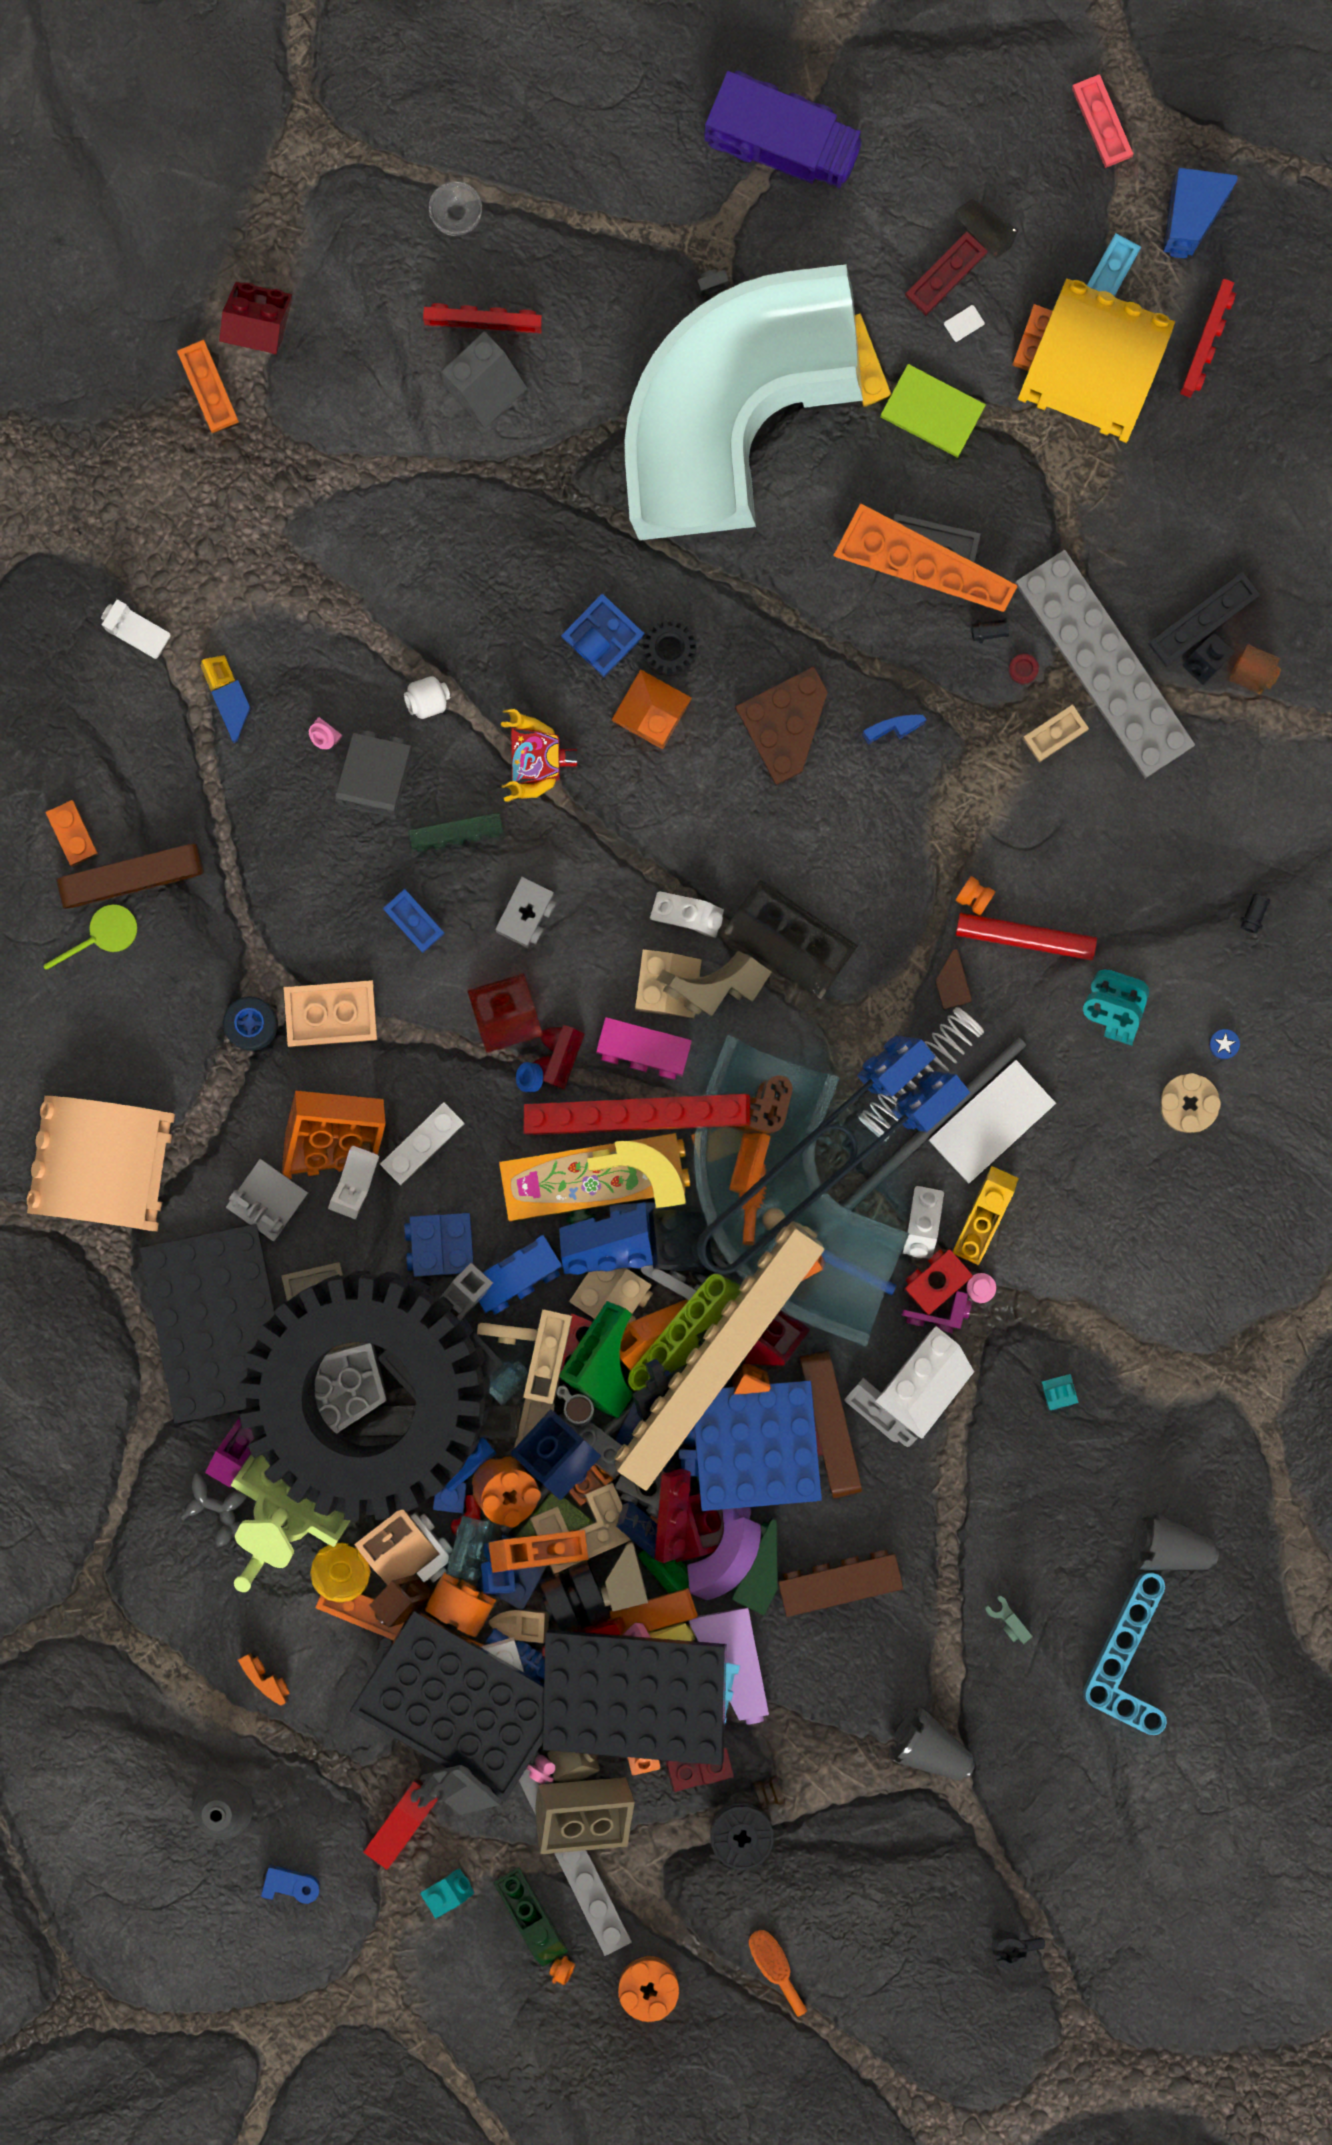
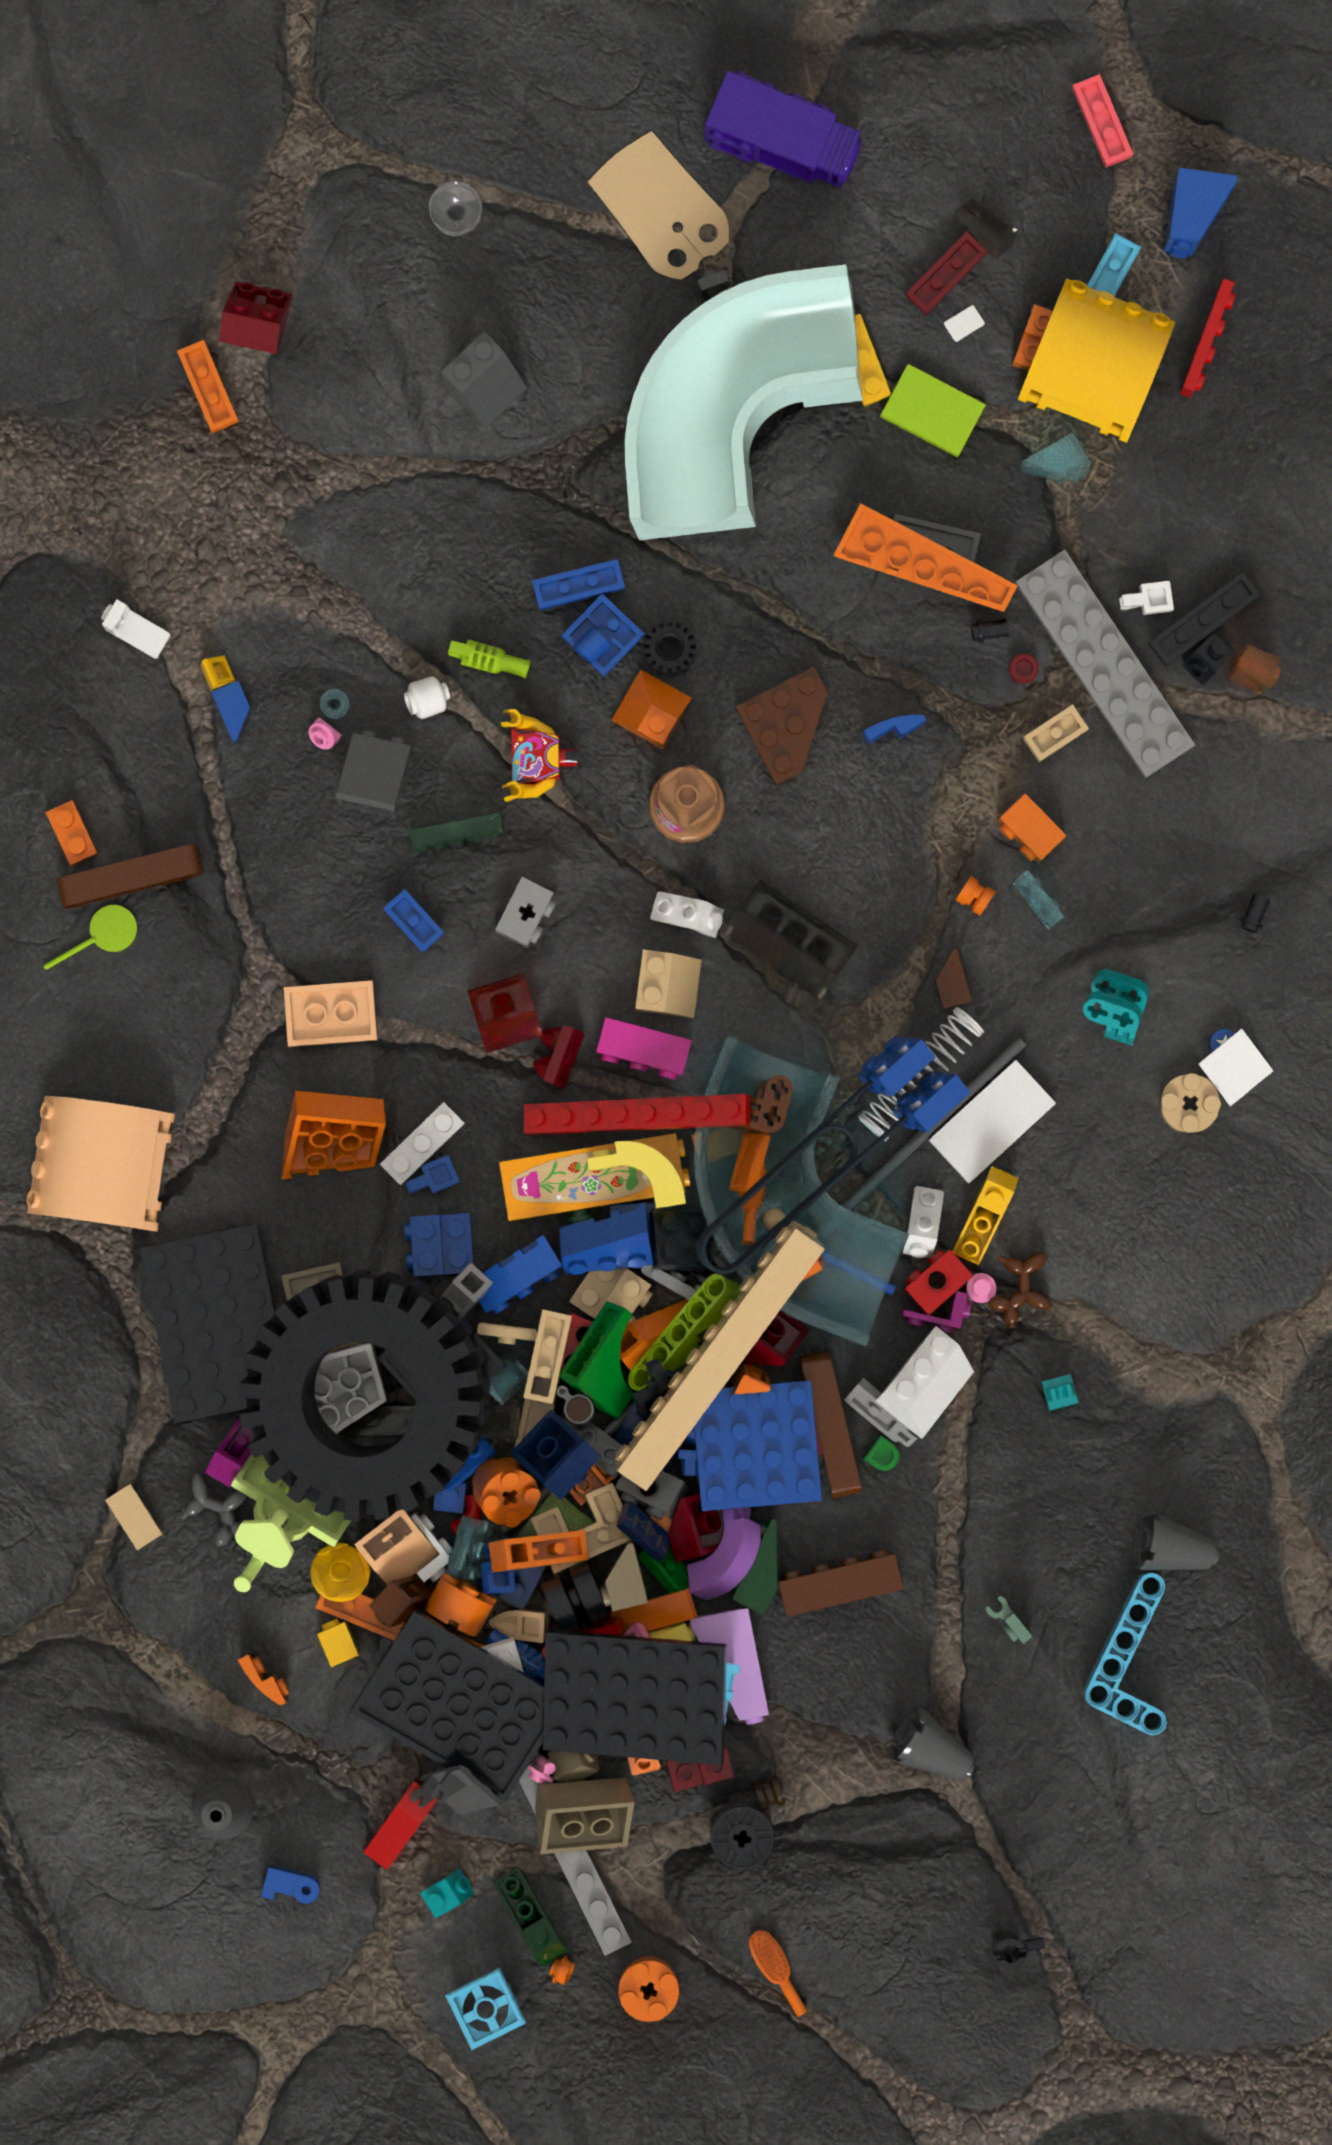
(134, 1516): none -> tan tile
(243, 1017): black wheel -> none
(266, 1199): light grey hinge -> none
(329, 696): none -> clear light blue plate
(338, 1642): none -> yellow brick
(354, 1182): white bracket -> none
(437, 1175): none -> blue plate
(471, 318): red plate -> none
(488, 658): none -> lime hinge
(514, 2018): none -> medium azure piece
(529, 1077): blue tile -> none
(578, 584): none -> blue plate
(652, 192): none -> tan piece
(672, 1515): dark red plate -> none
(686, 804): none -> medium nougat piece
(737, 978): dark tan arch -> none
(883, 1454): none -> green tile
(1024, 1295): none -> reddish brown piece
(1026, 936): red piece -> none
(1030, 829): none -> orange brick
(1038, 899): none -> clear light blue plate
(1058, 461): none -> clear light blue slope
(1152, 598): none -> white plate
(1235, 1067): none -> white sticker

